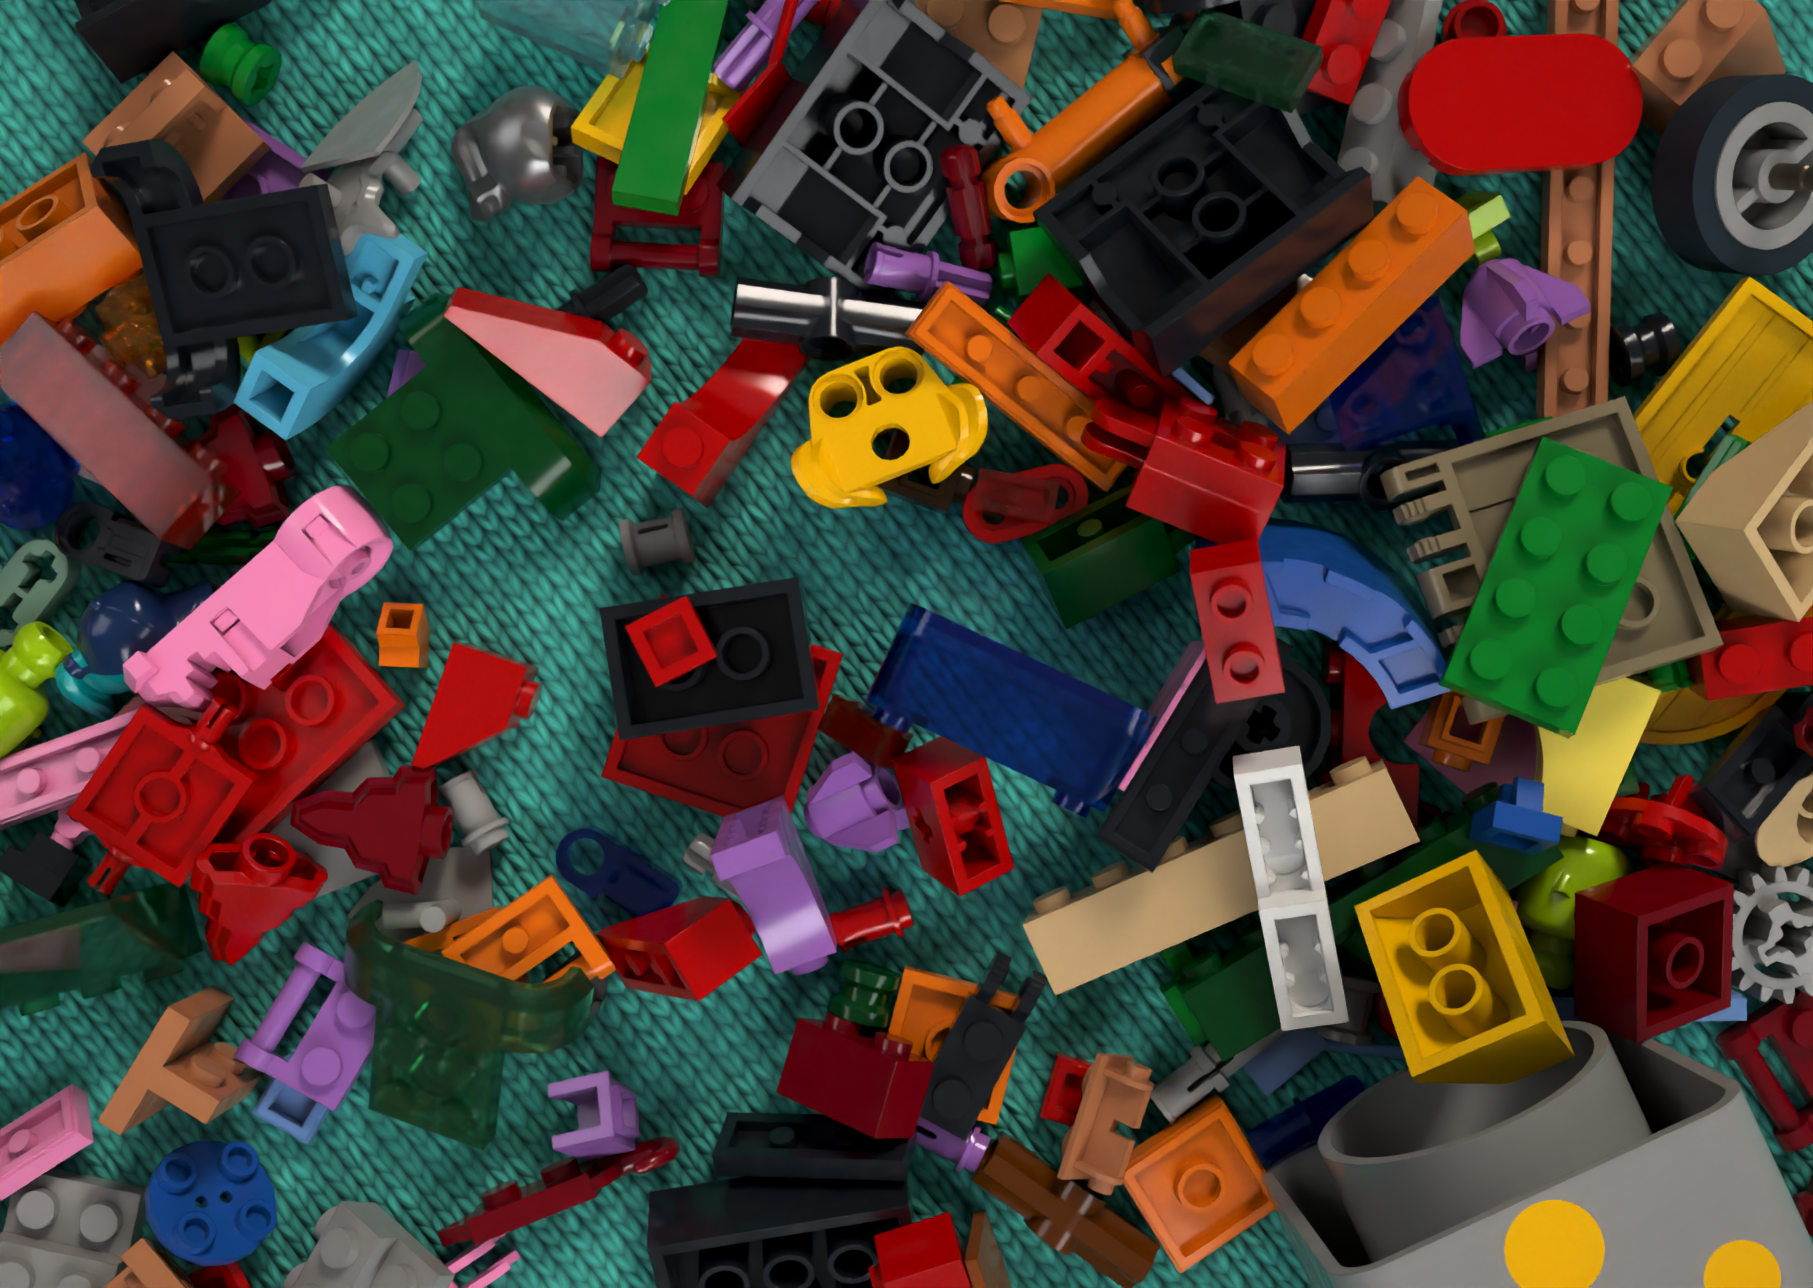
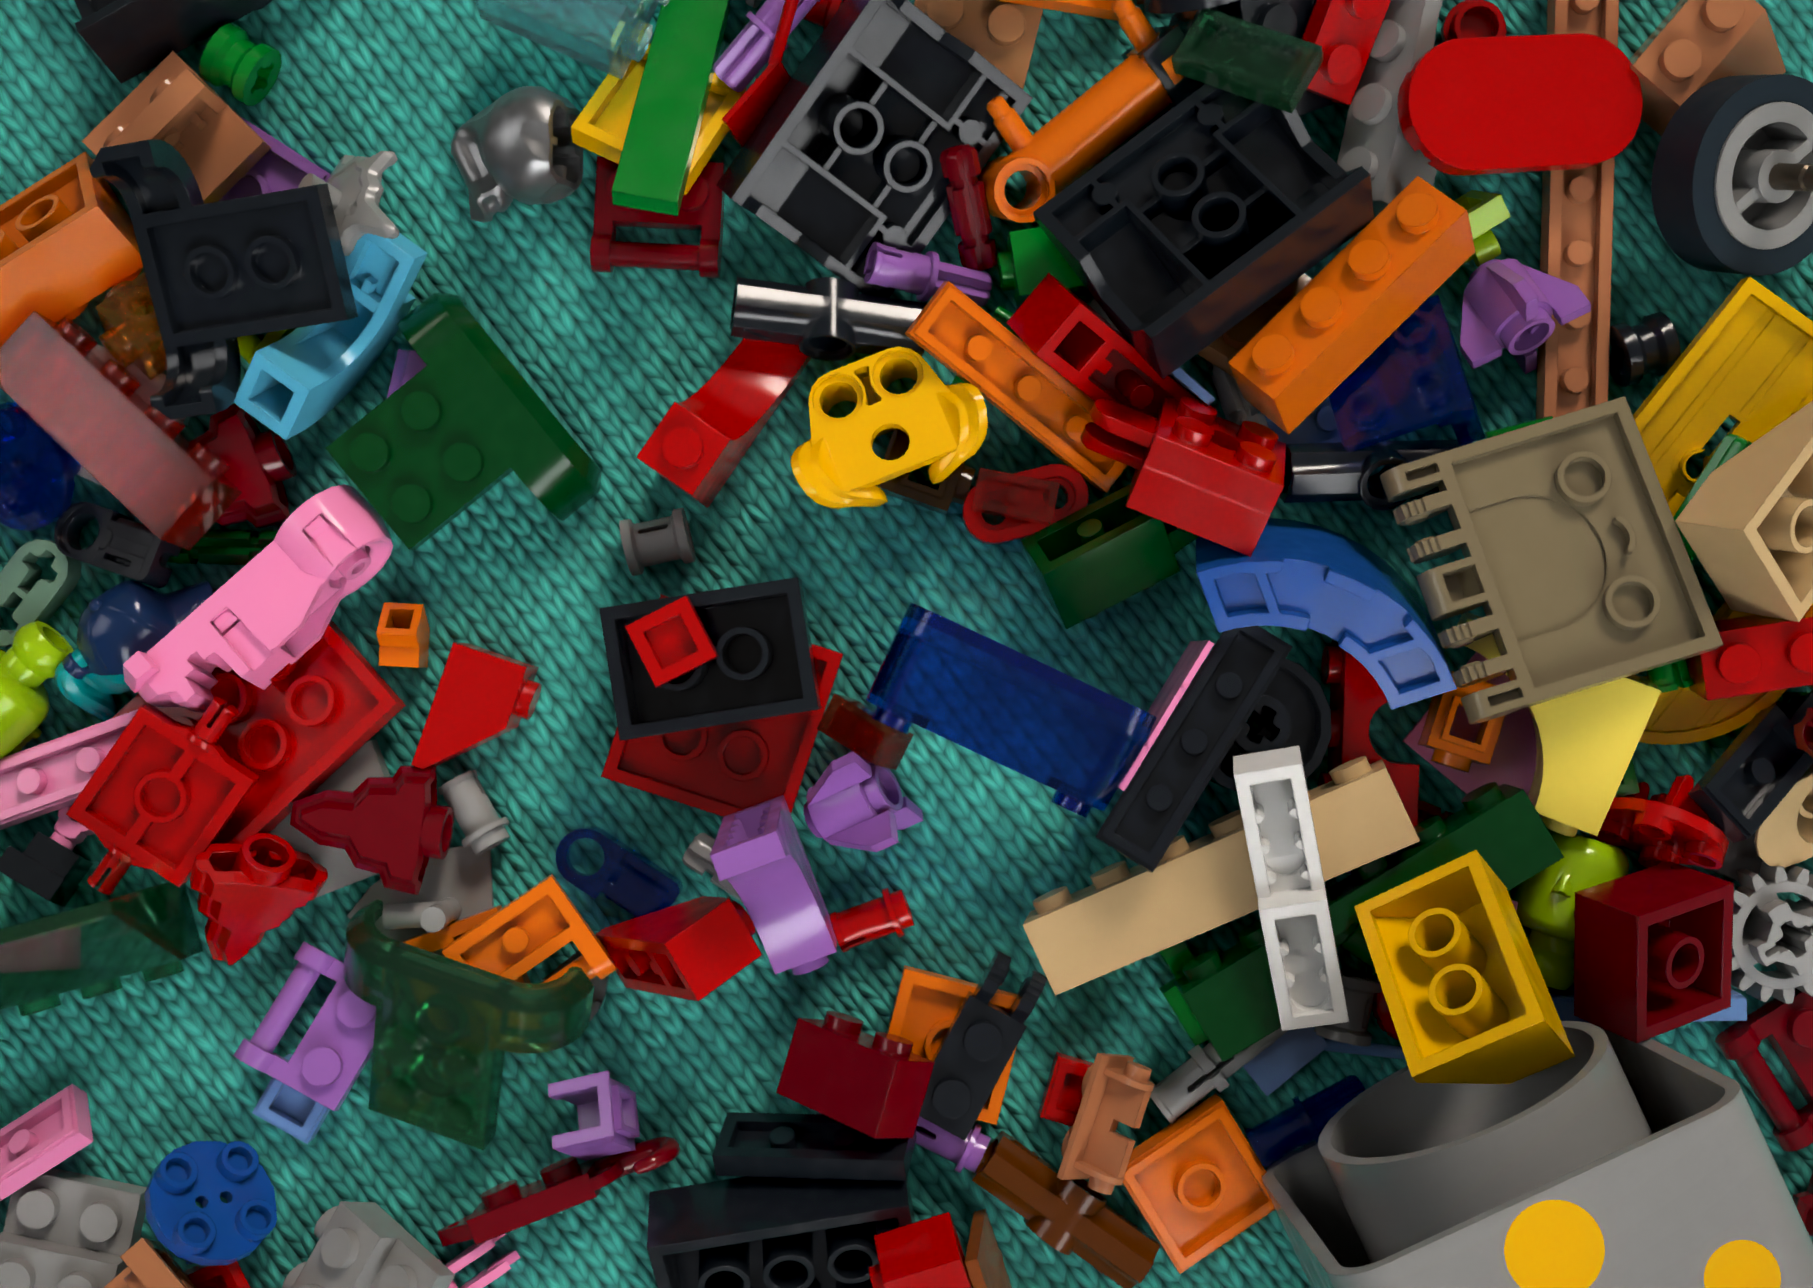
(183, 1067): nougat bracket -> none
(376, 124): light grey shield -> none
(561, 354): slope -> none
(608, 295): black axle -> none
(864, 992): dark green wheel -> none
(953, 814): red brick -> none
(1236, 621): red brick -> none
(1517, 819): blue tile -> none
(1556, 587): green plate -> none

